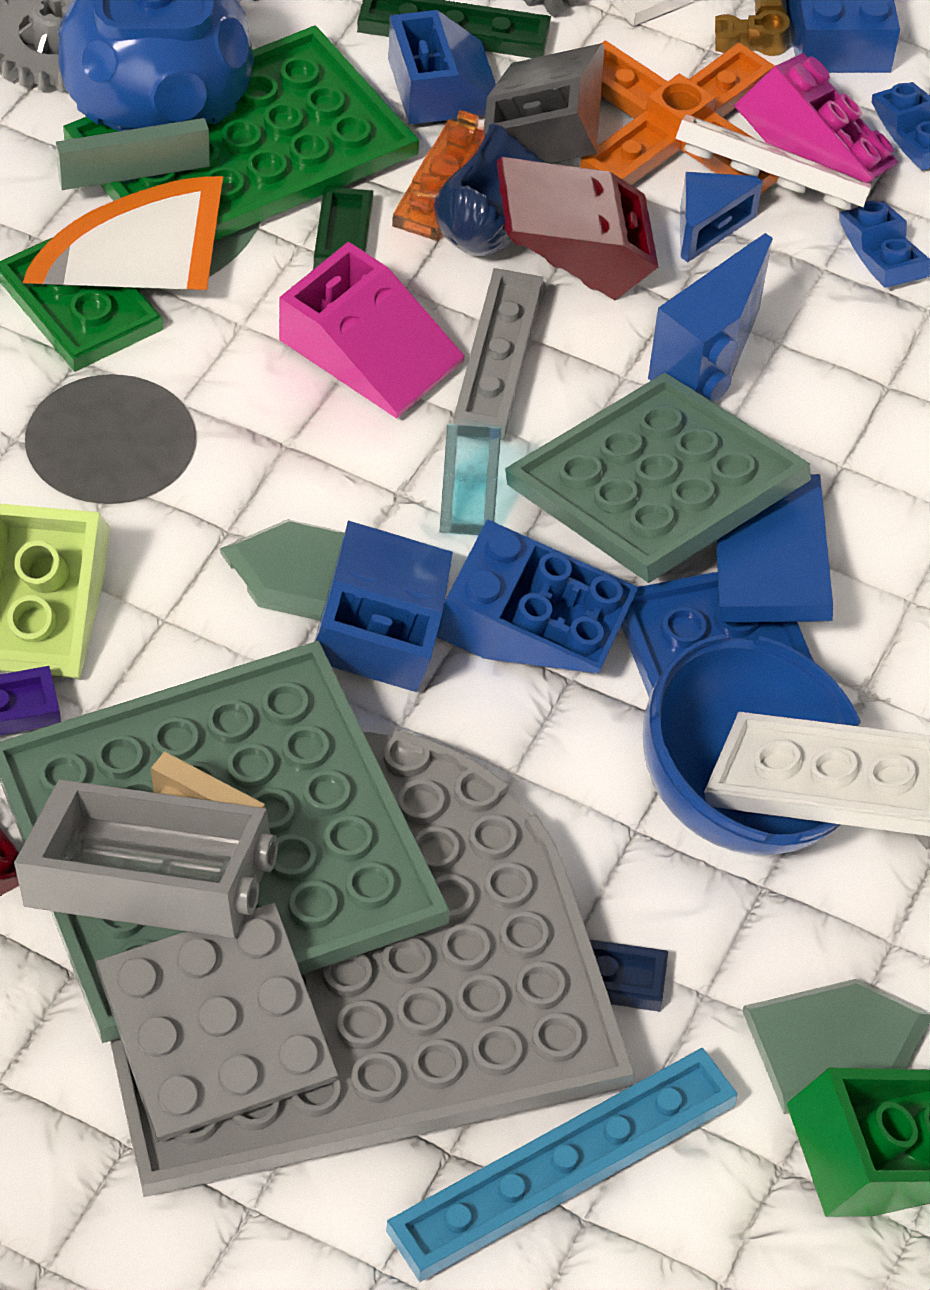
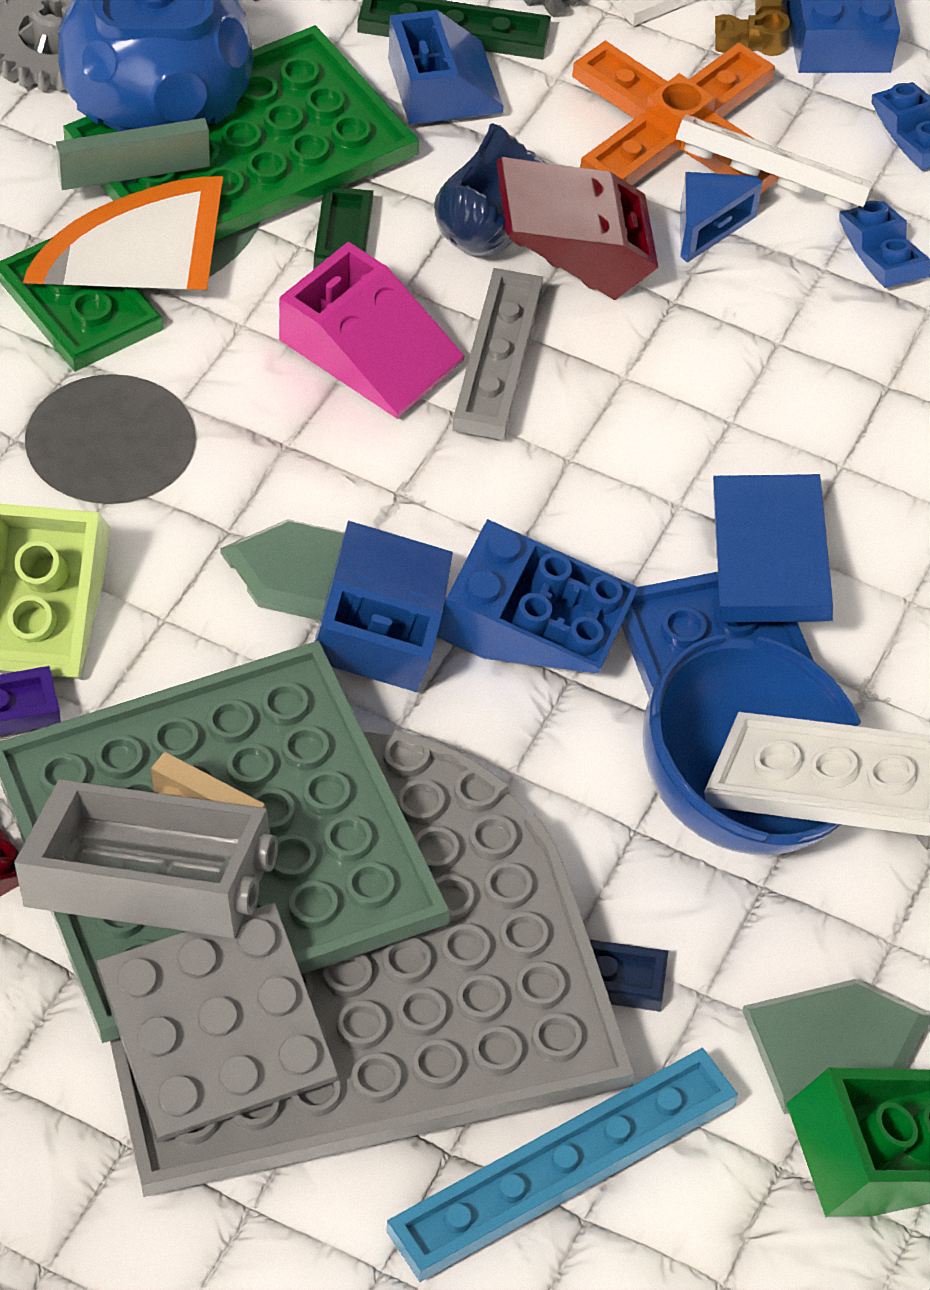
(449, 153): clear orange plate -> none
(469, 478): clear light blue slope -> none
(551, 103): flat silver slope -> none
(657, 476): sand green plate -> none
(709, 322): blue slope -> none
(808, 117): dark pink slope -> none

